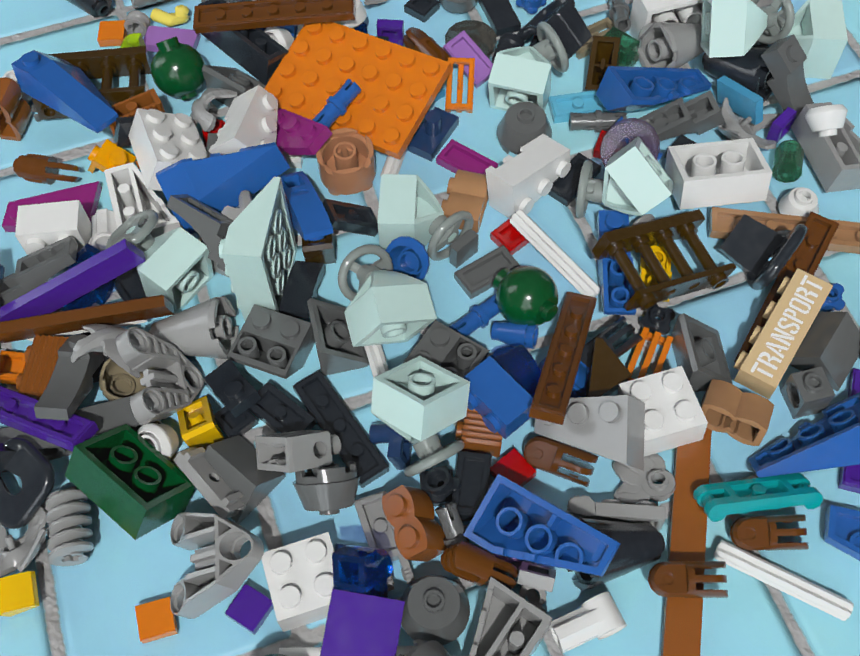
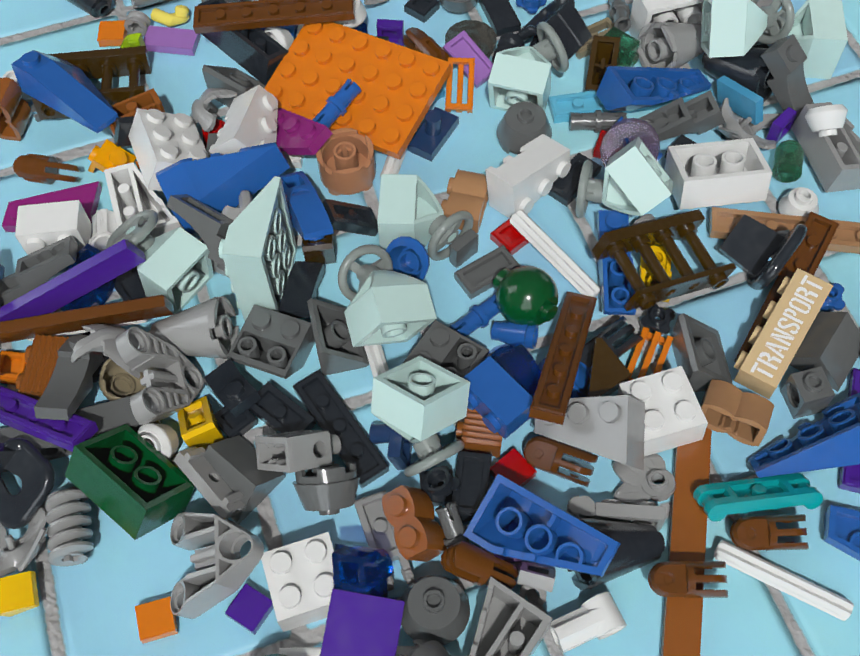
(177, 69): dark green brick -> none
(460, 157): magenta tile -> none

